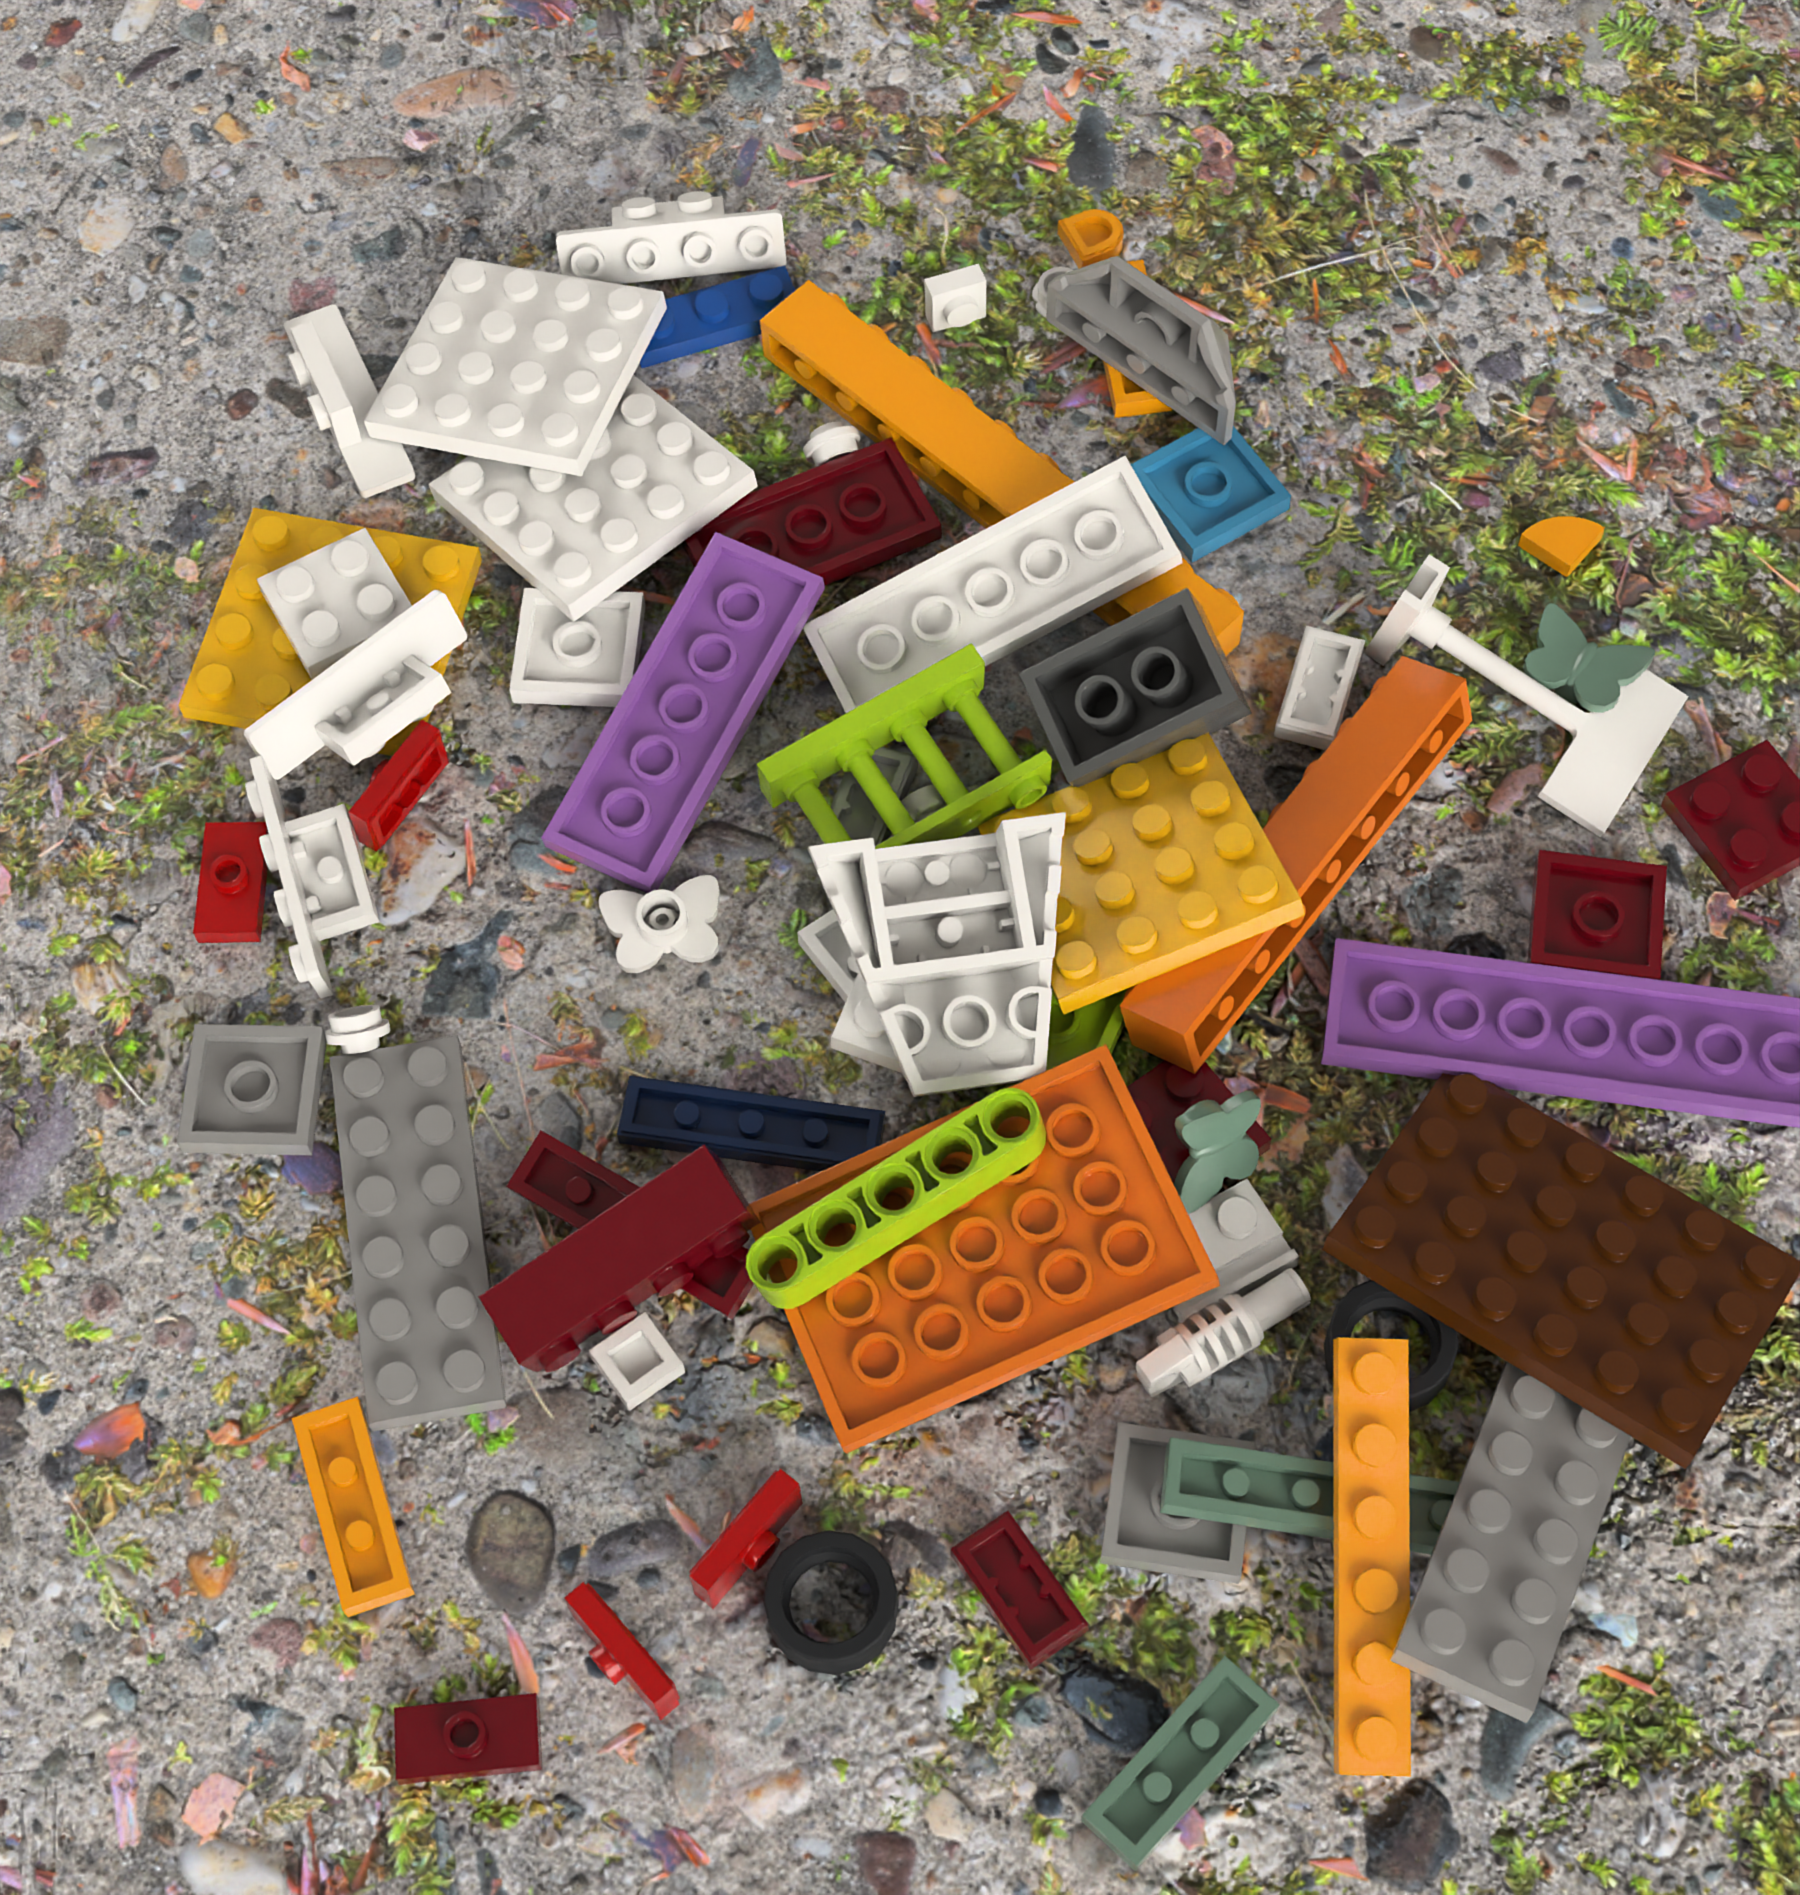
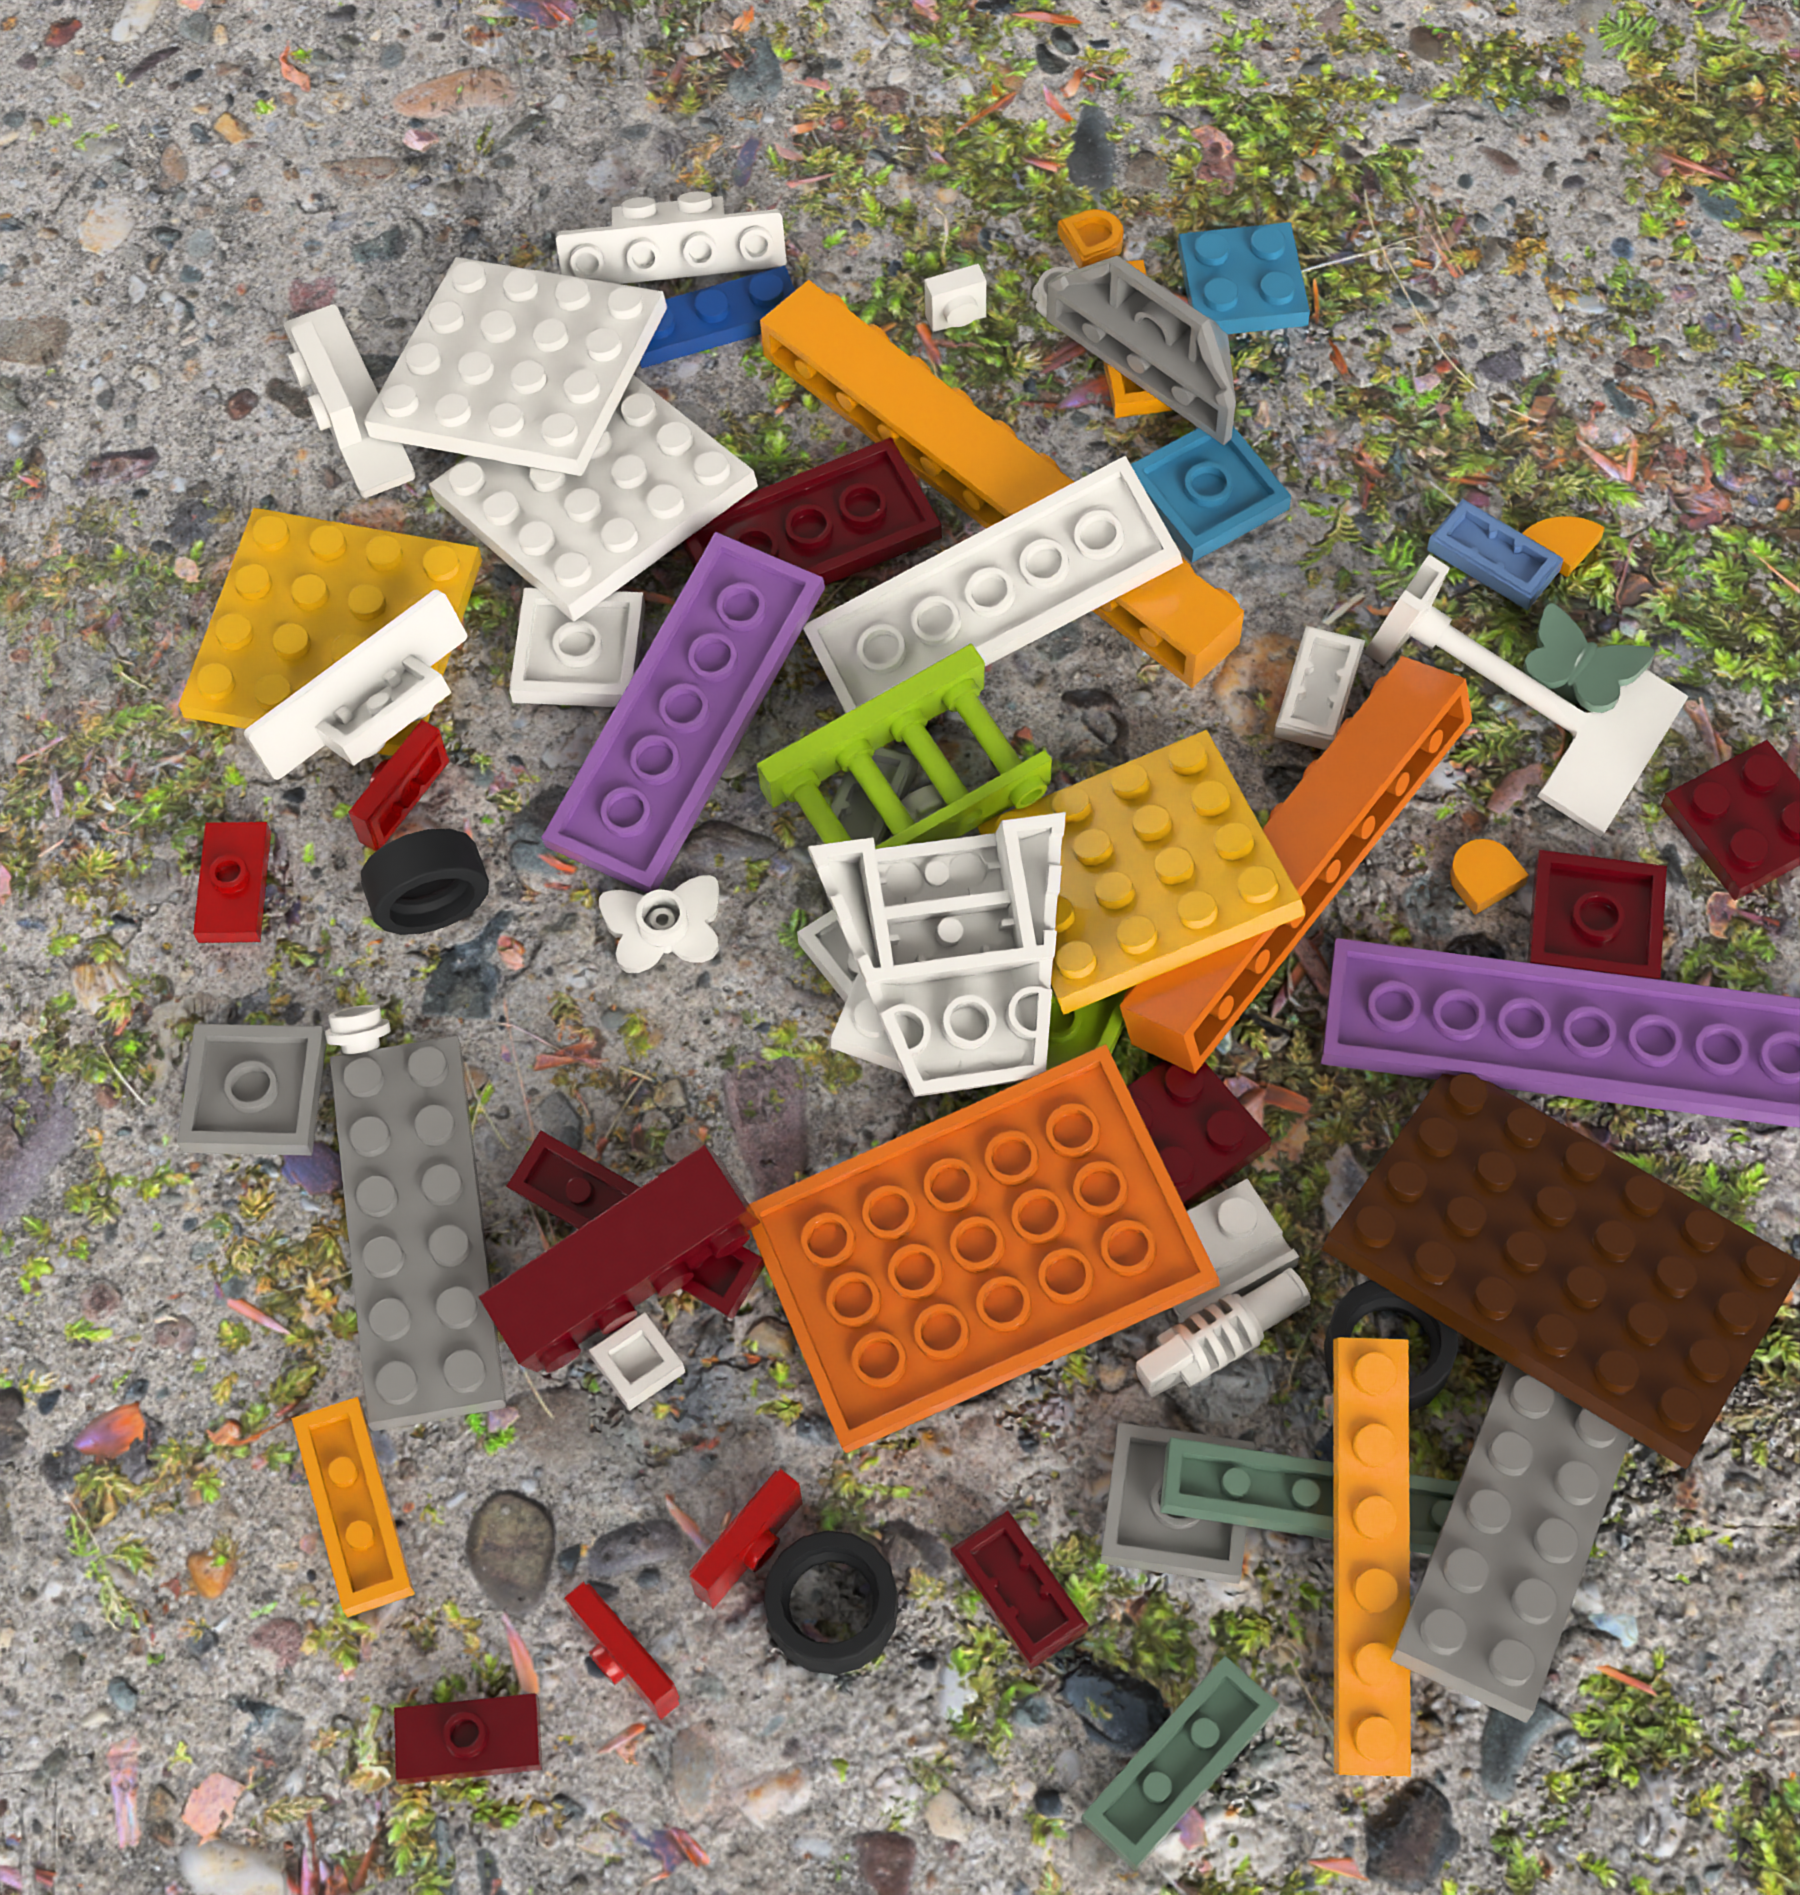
(319, 873): white bracket -> none
(334, 599): white plate -> none
(424, 881): none -> black tyre
(746, 1124): dark blue tile -> none
(831, 442): white plate -> none
(883, 1229): lime beam -> none
(1135, 689): dark grey brick -> none
(1216, 1146): sand green animal -> none
(1245, 277): none -> dark azure plate
(1485, 873): none -> light orange tile
(1495, 554): none -> medium blue plate

